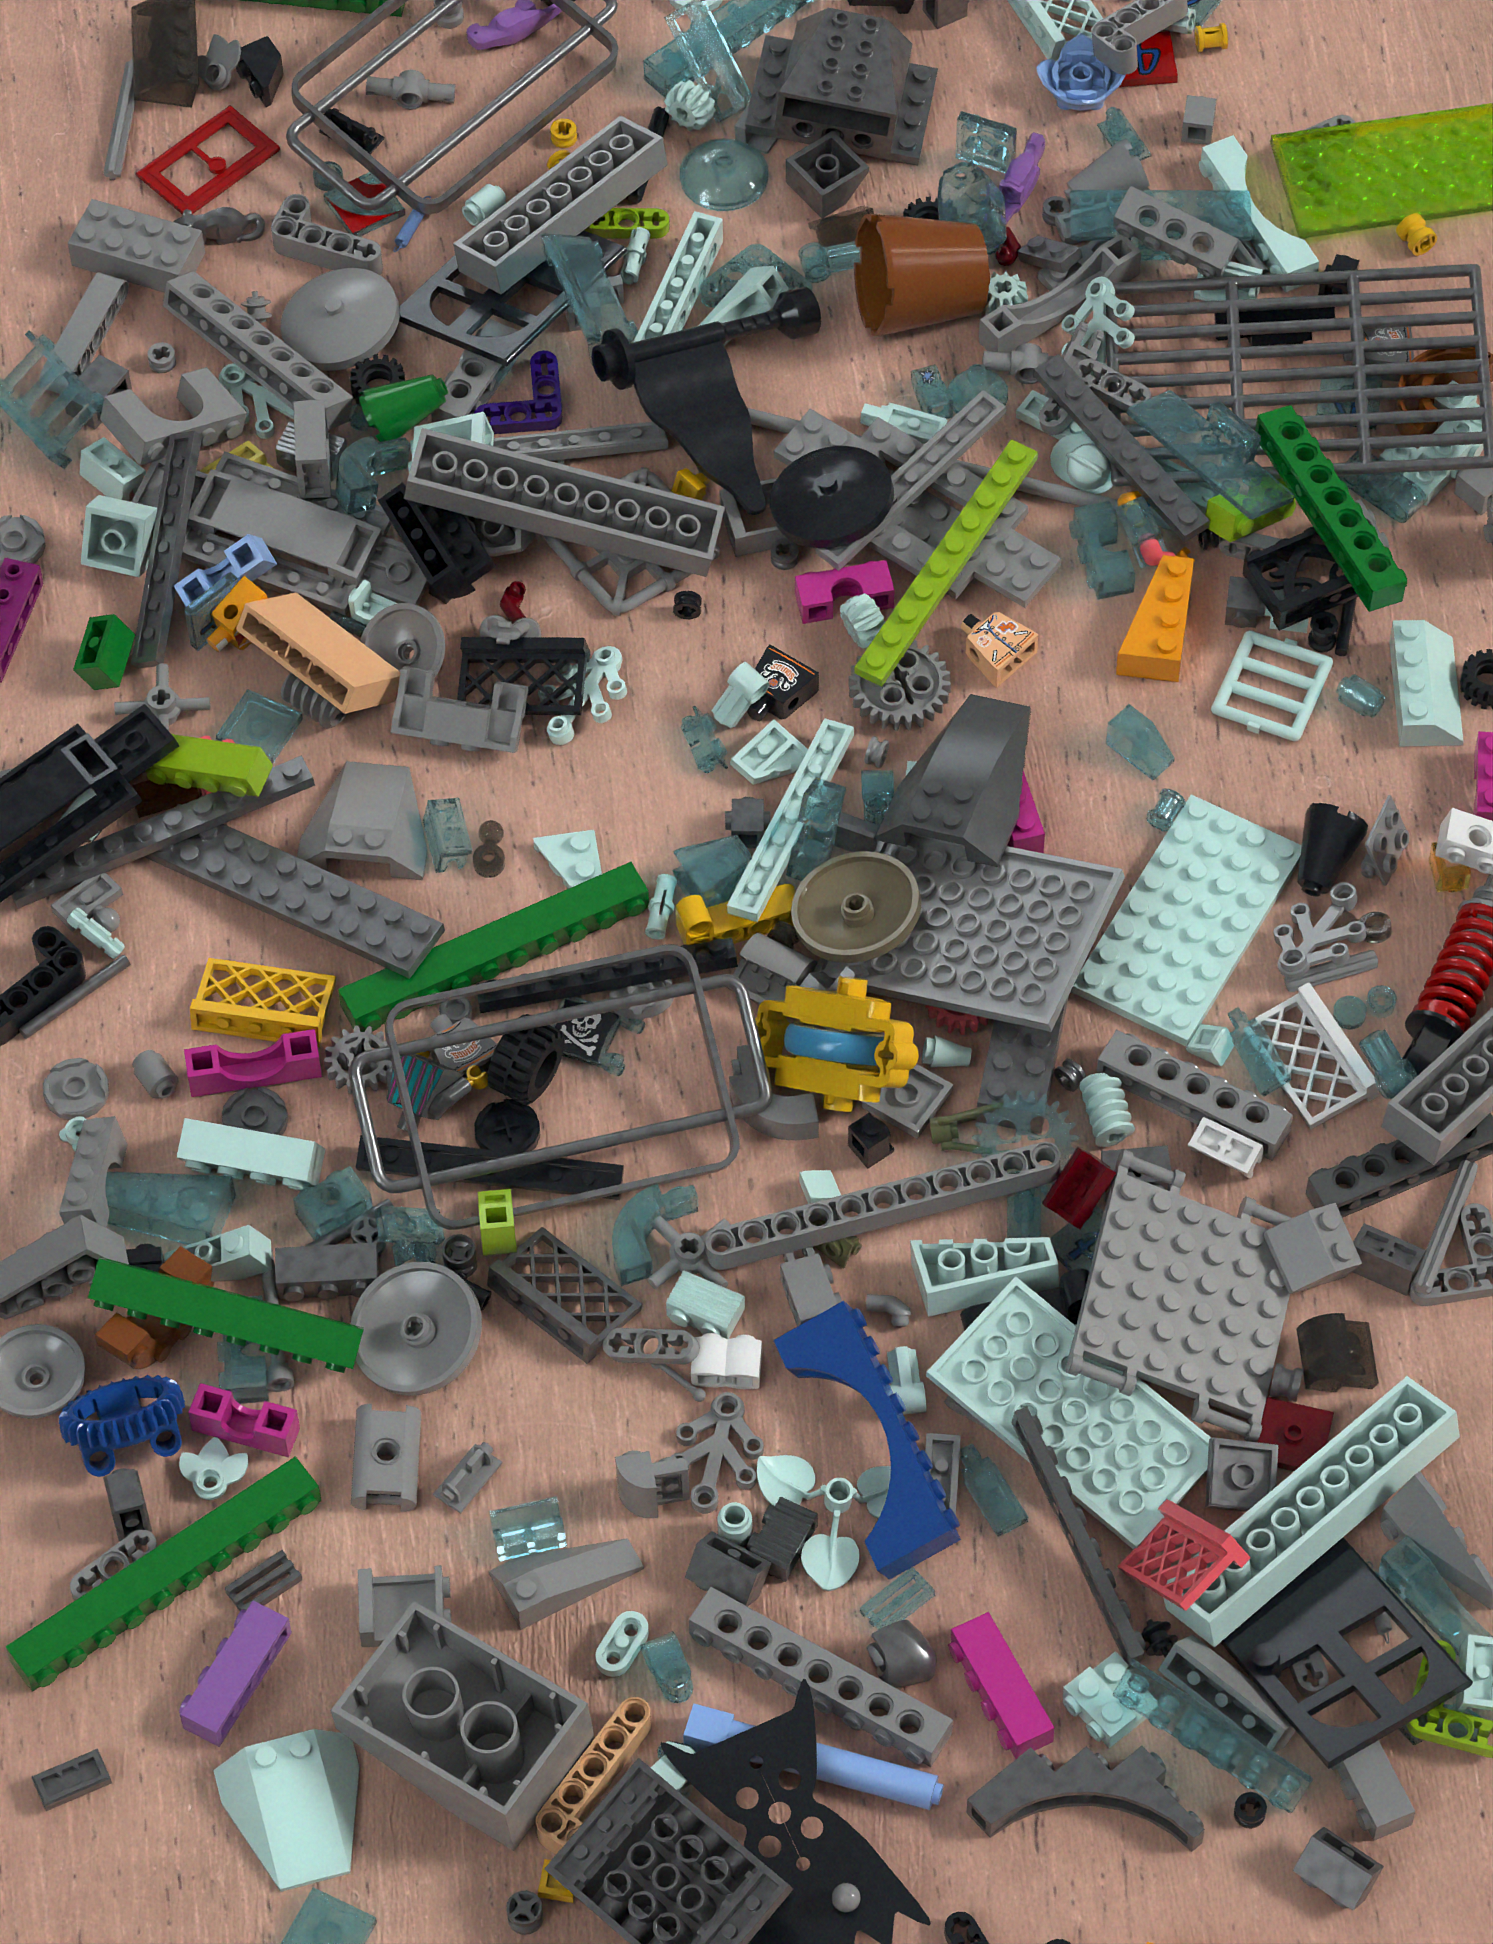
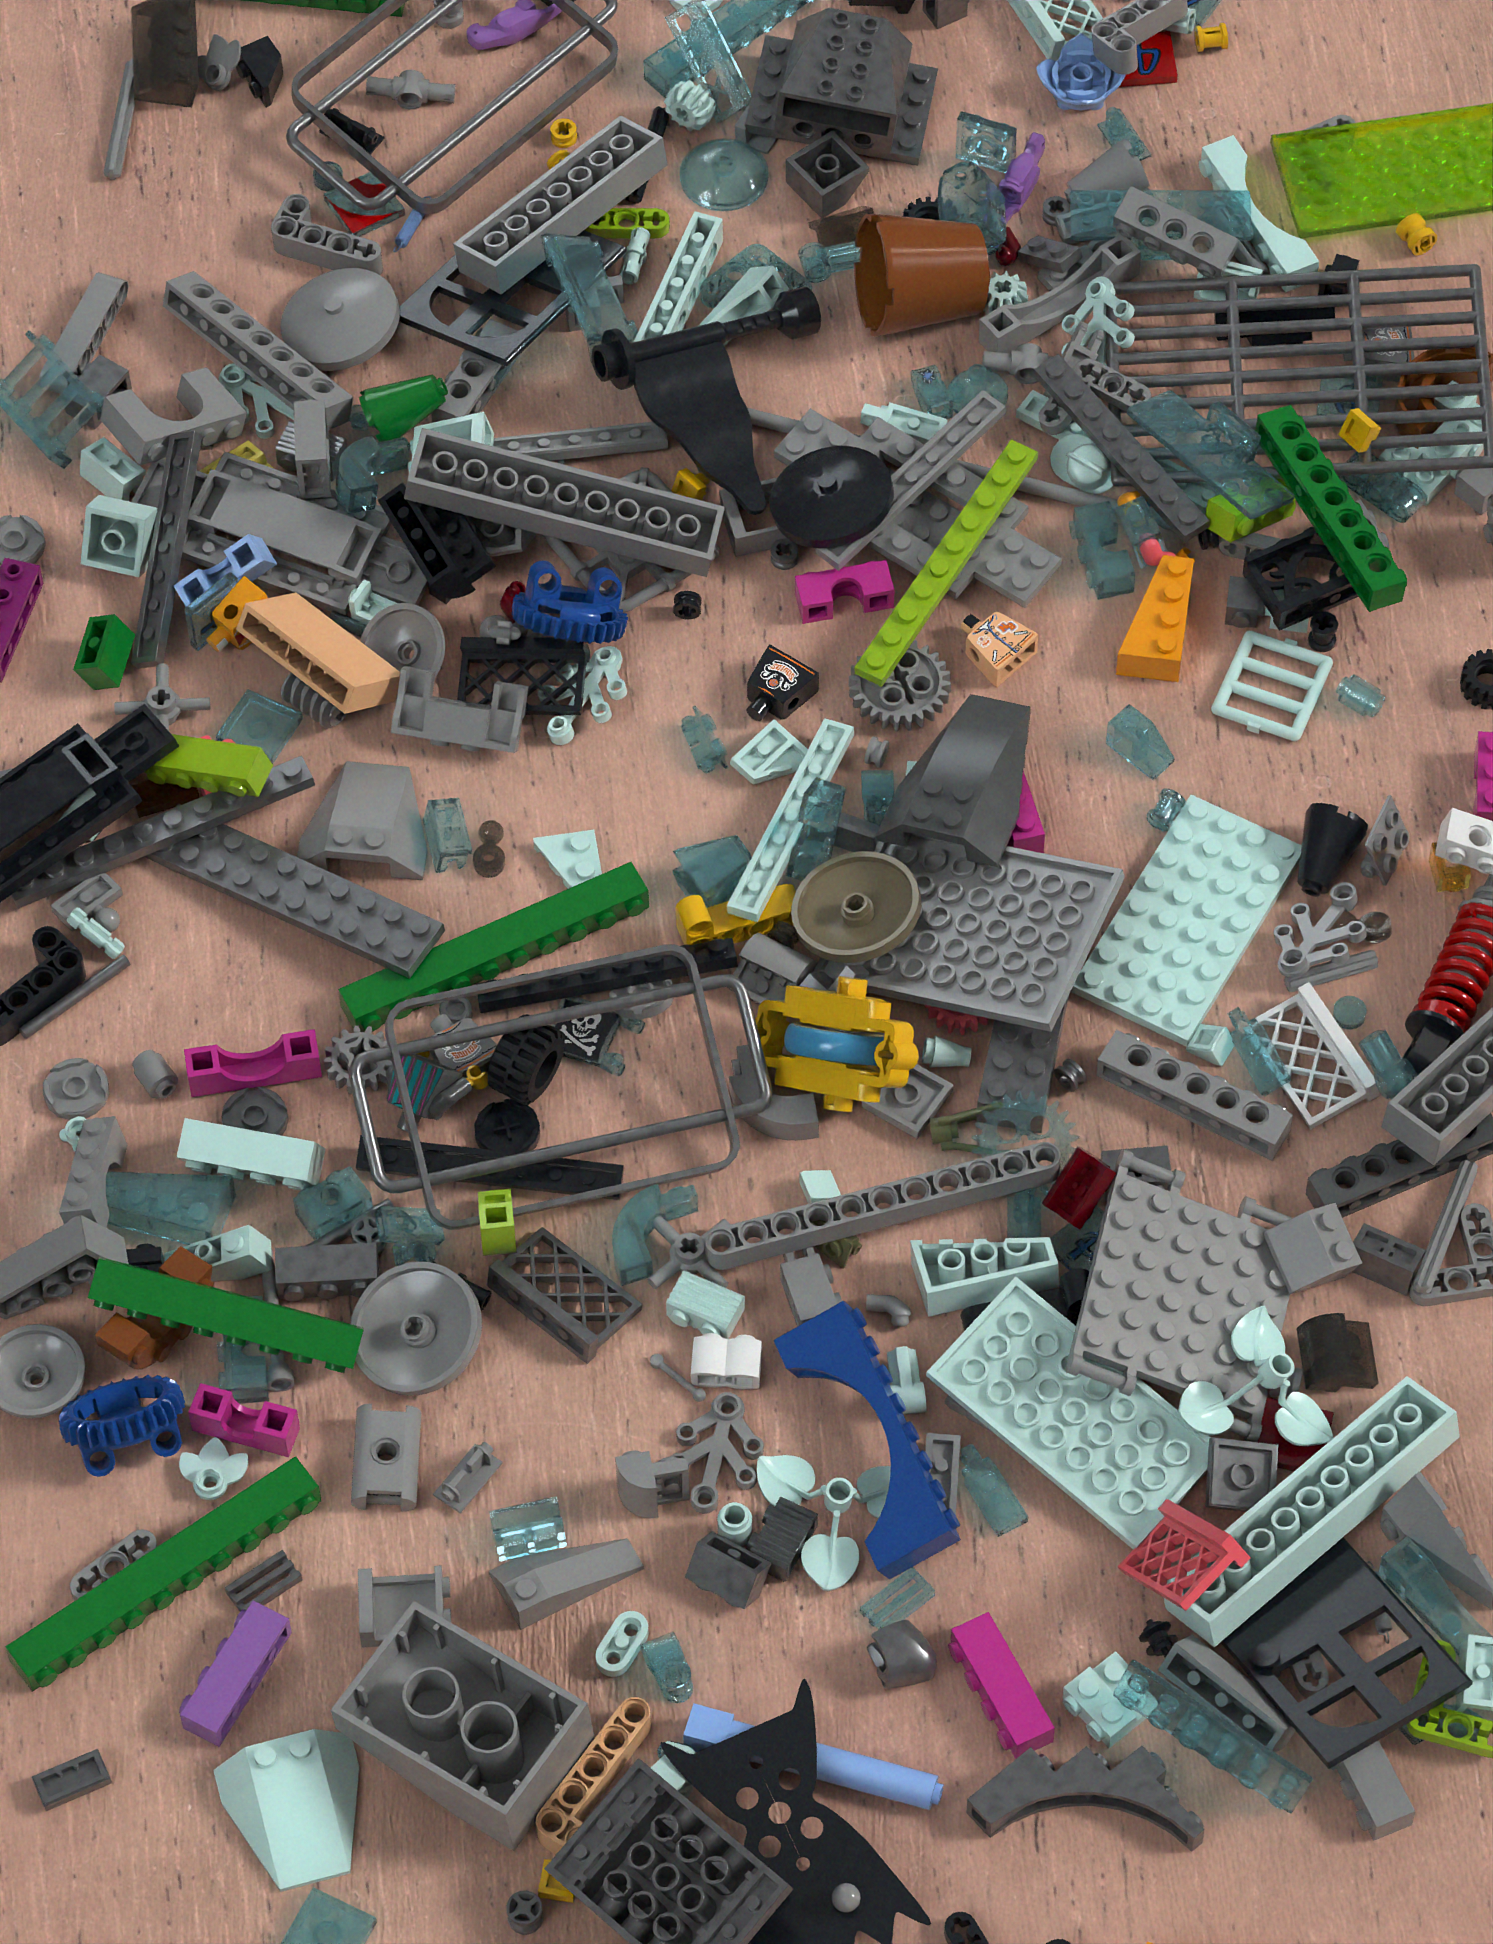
(127, 1502): flat silver brick -> none
(134, 246): light grey brick -> none
(158, 351): light grey bush -> none
(224, 225): flat silver animal -> none
(226, 177): red door -> none
(256, 307): light grey wheel -> none
(258, 1020): yellow fence -> none
(373, 370): black tyre -> none
(459, 1254): flat silver wheel -> none
(483, 204): light aqua brick -> none
(540, 404): dark purple beam -> none
(583, 614): none -> blue piece
(663, 1353): light grey beam -> none
(664, 890): light aqua pin -> none
(744, 689): light aqua piece -> none
(747, 820): flat silver brick -> none
(781, 1643): light grey brick -> none
(862, 619): light aqua gear -> none
(871, 1135): black brick -> none
(1073, 1526): dark grey plate -> none
(1106, 1109): light aqua piece -> none
(1198, 120): light grey brick -> none
(1226, 1146): white hinge -> none
(1242, 1818): black bush -> none
(1259, 1341): none -> light aqua plant
(1337, 1869): flat silver brick -> none
(1345, 627): black bar -> none
(1359, 430): none -> yellow tile
(1372, 1003): clear light blue bush -> none
(1425, 685): light aqua slope -> none

